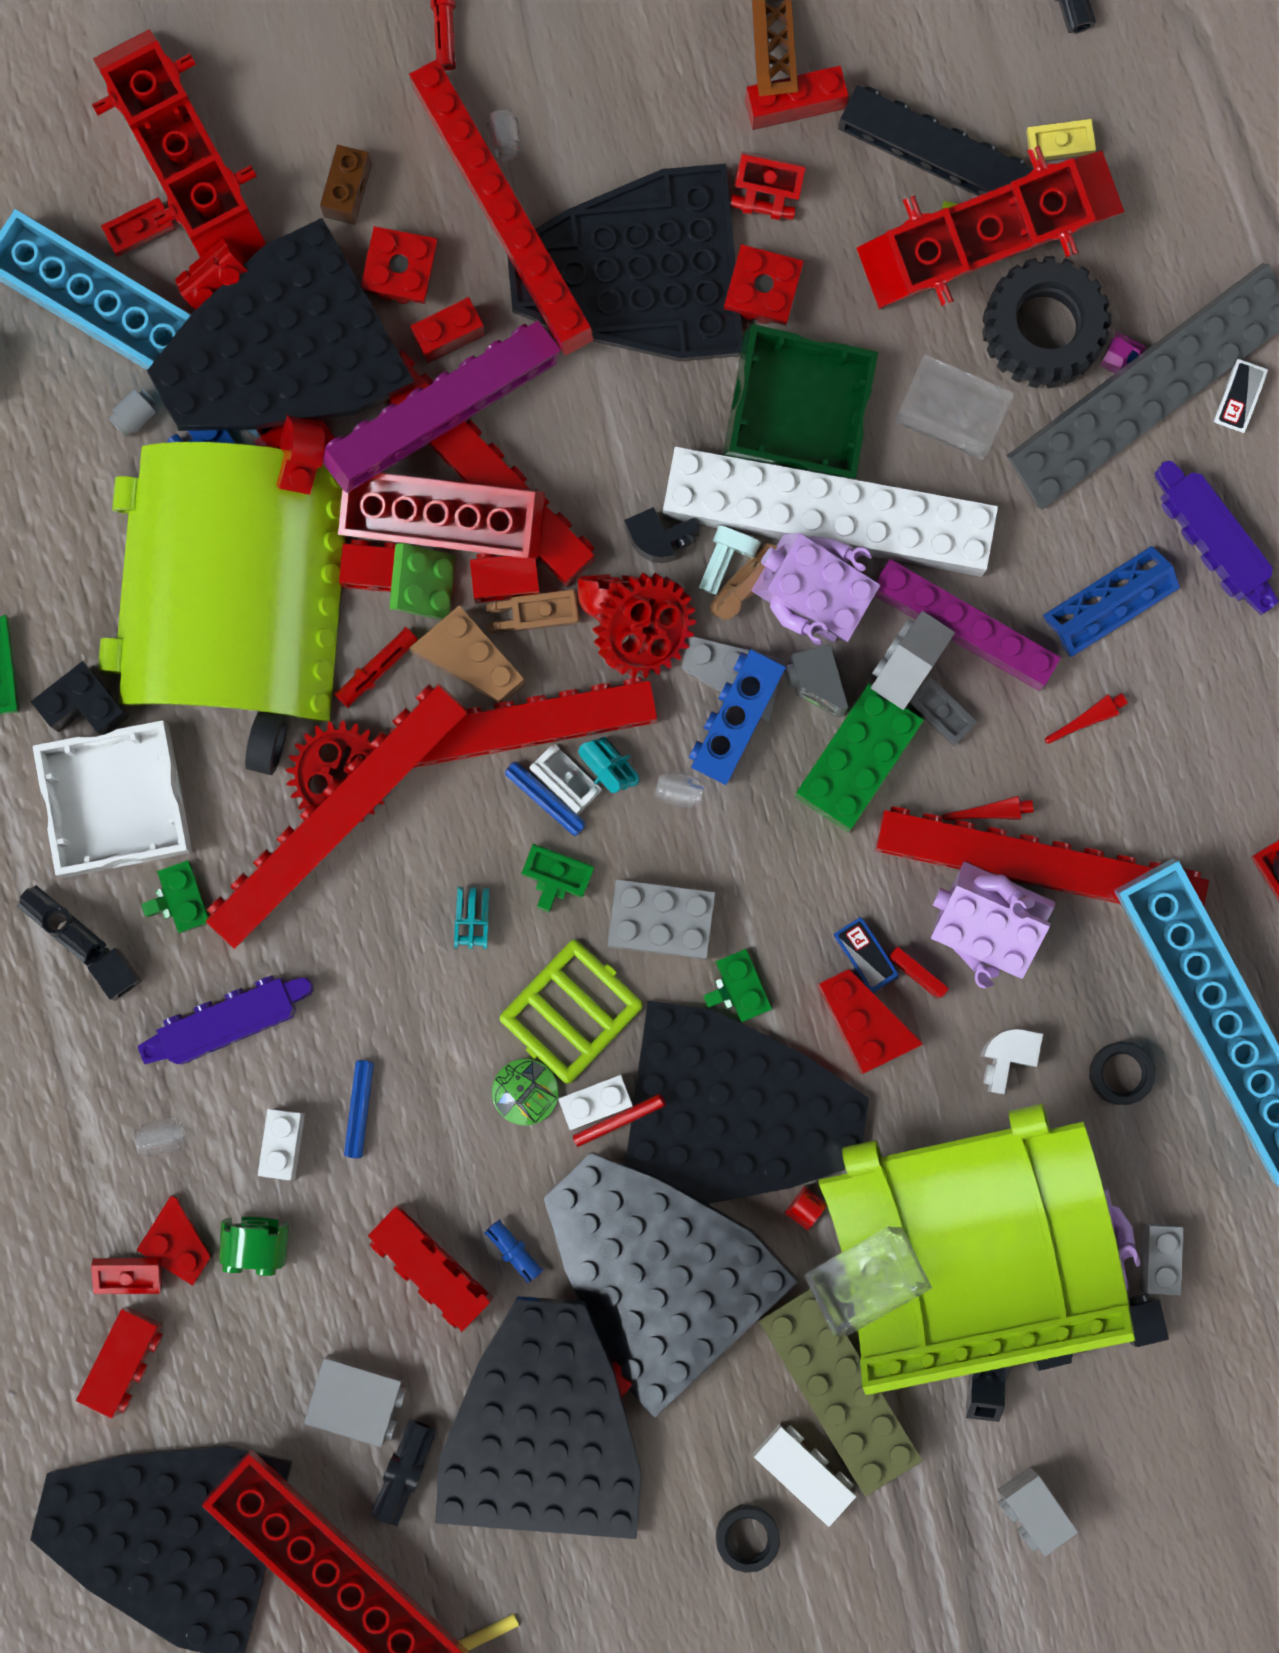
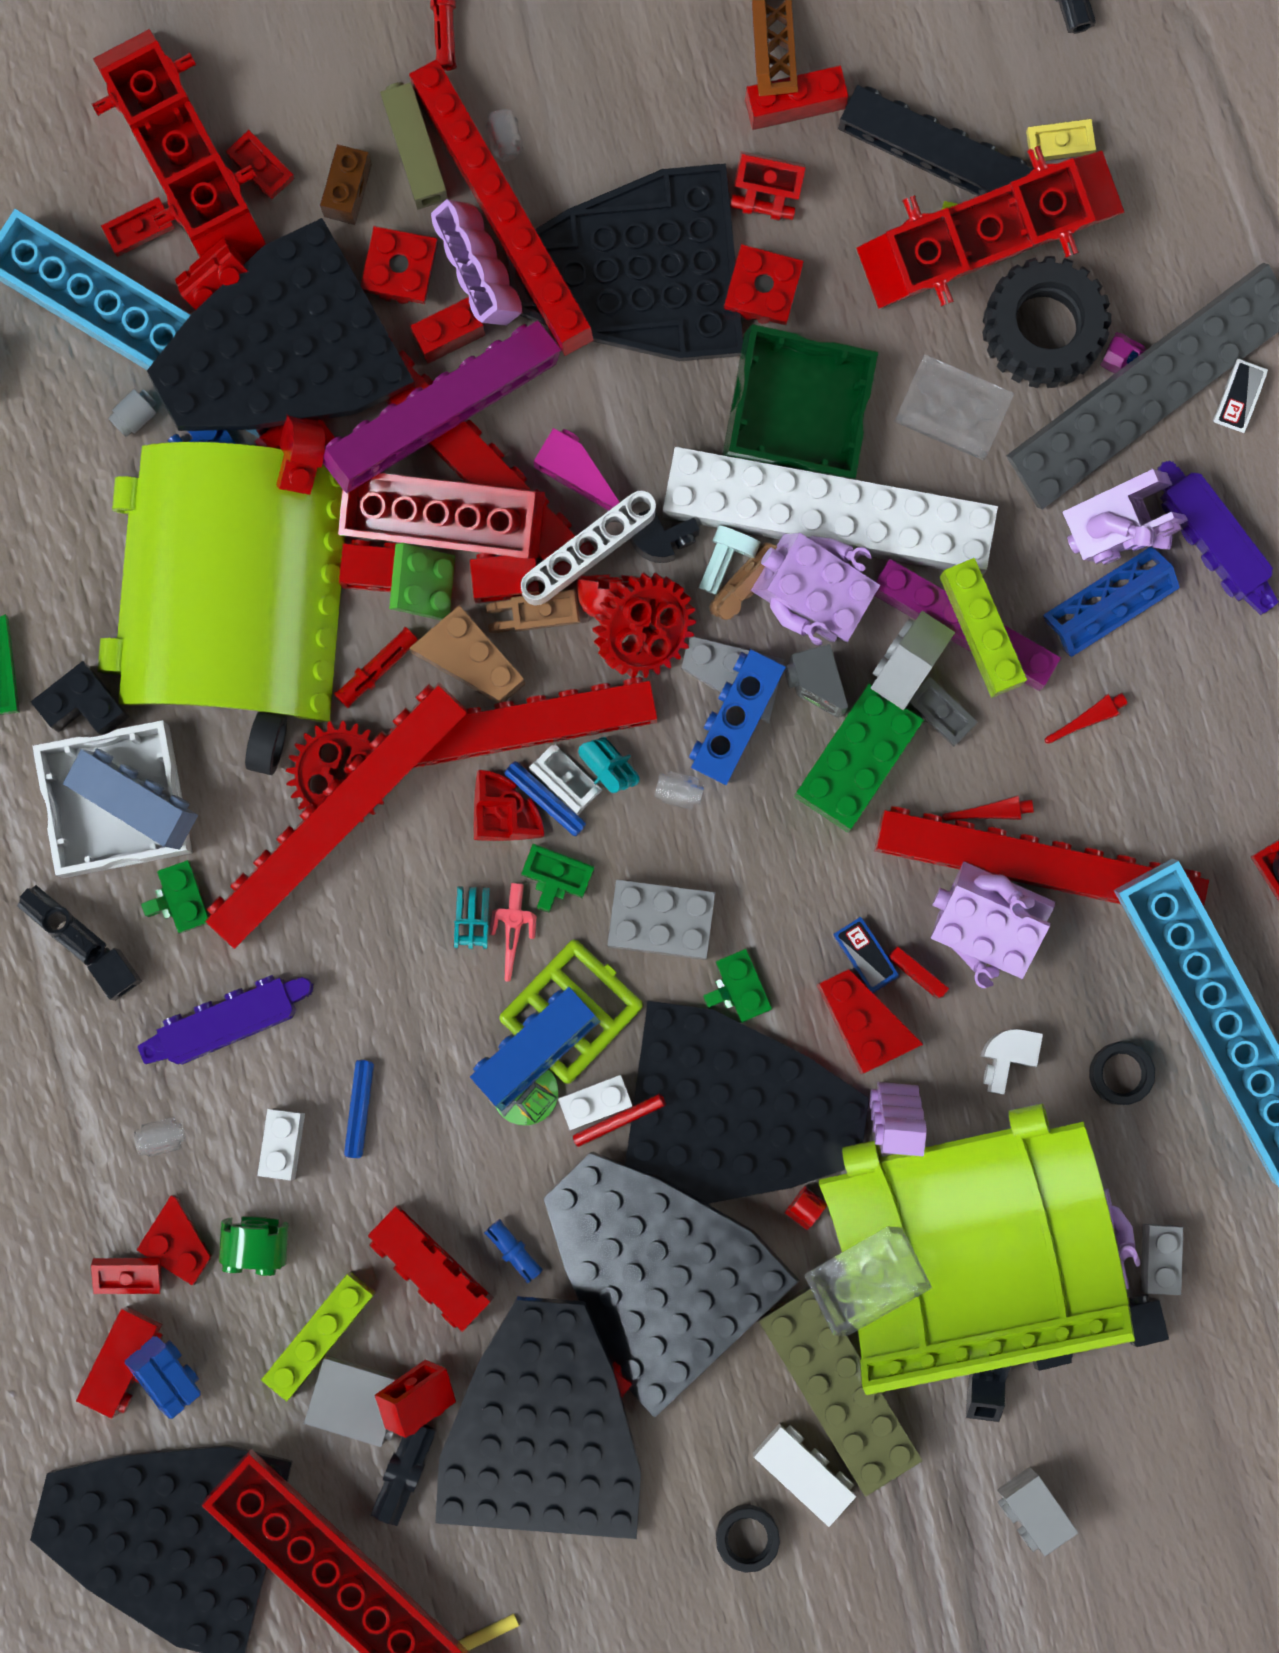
(130, 798): none -> sand blue brick
(163, 1376): none -> blue brick
(270, 172): none -> red plate
(318, 1336): none -> lime brick
(413, 145): none -> olive brick
(415, 1398): none -> red brick
(476, 262): none -> lavender brick
(502, 811): none -> red brick
(513, 918): none -> coral piece
(534, 1048): none -> blue brick
(570, 465): none -> dark pink slope
(595, 533): none -> white beam
(898, 1119): none -> lavender brick
(983, 628): none -> lime brick
(1121, 520): none -> lavender torso

